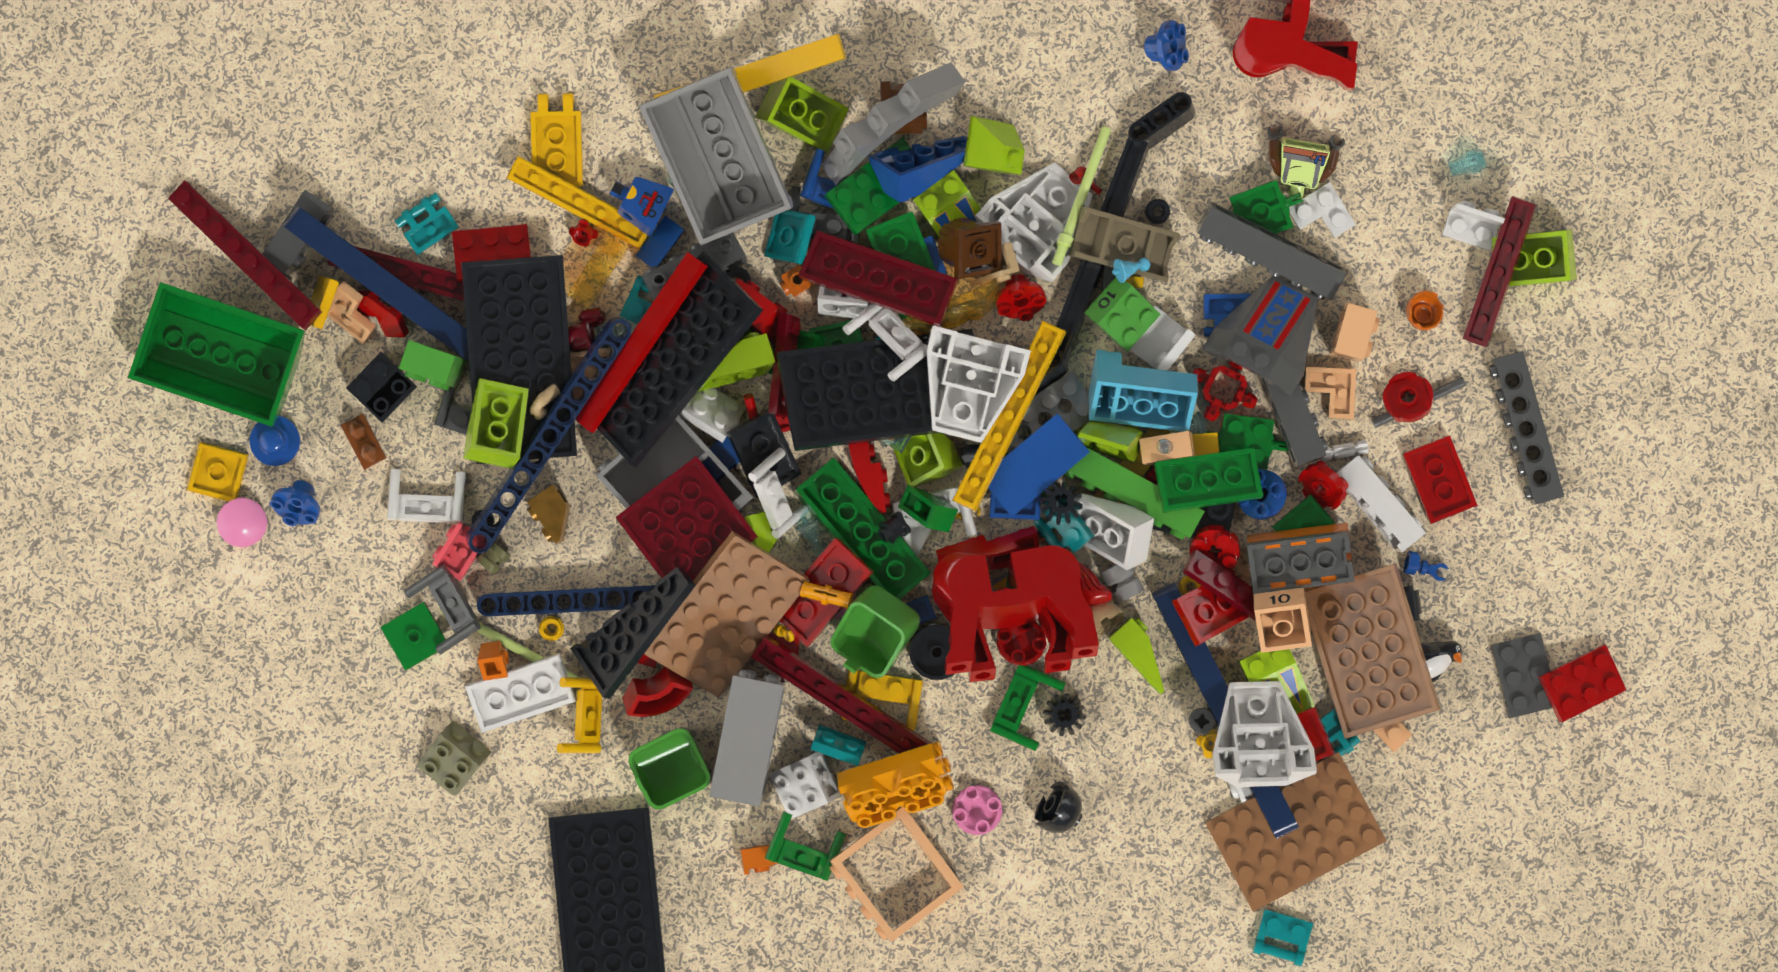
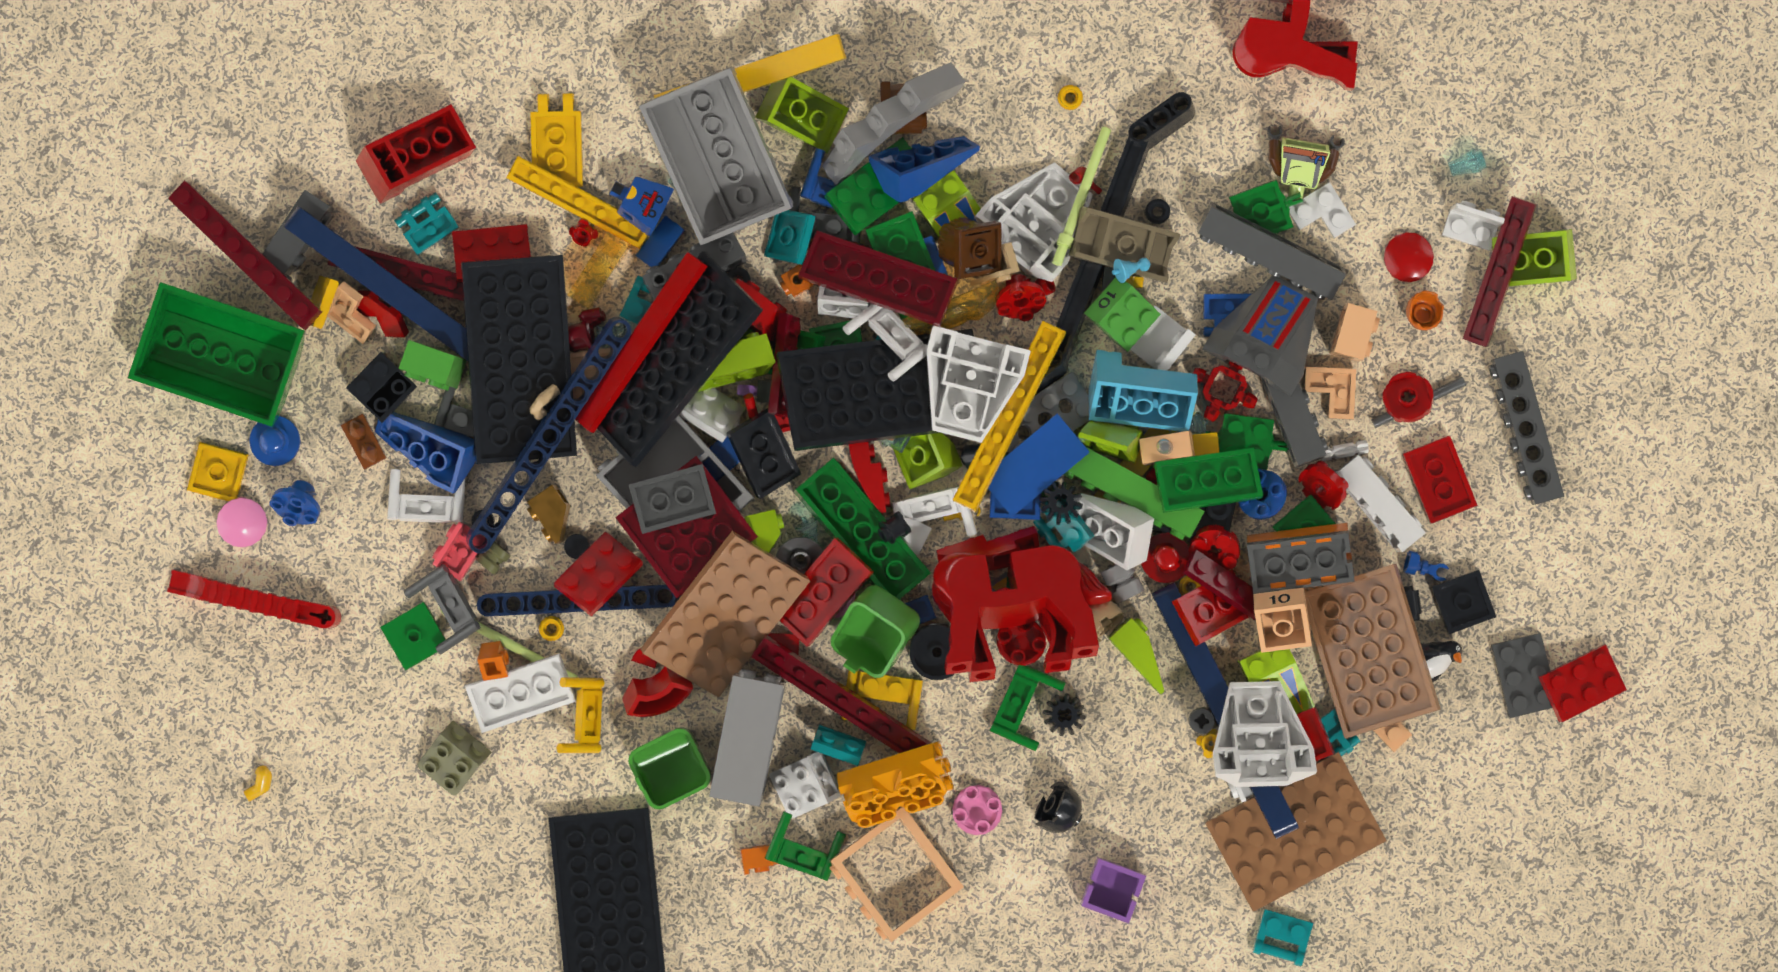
(252, 600): none -> red piece
(262, 783): none -> yellow arm
(414, 153): none -> red hinge
(436, 451): none -> blue wedge
(496, 424): lime slope -> none
(576, 545): none -> black tile
(598, 574): none -> red plate
(627, 635): black wing -> none
(672, 498): none -> dark grey plate
(762, 391): none -> pearl dark grey piece
(772, 496): white plate -> none
(781, 631): yellow hand -> none
(799, 546): none -> flat silver dish
(826, 595): light orange pin -> none
(928, 509): green slope -> none
(993, 147): lime slope -> none
(1049, 287): none -> red hinge
(1070, 105): none -> yellow plate
(1113, 889): none -> medium lavender piece
(1166, 558): none -> red plate
(1168, 45): blue plate -> none
(1408, 257): none -> red dish
(1463, 602): none -> black plate

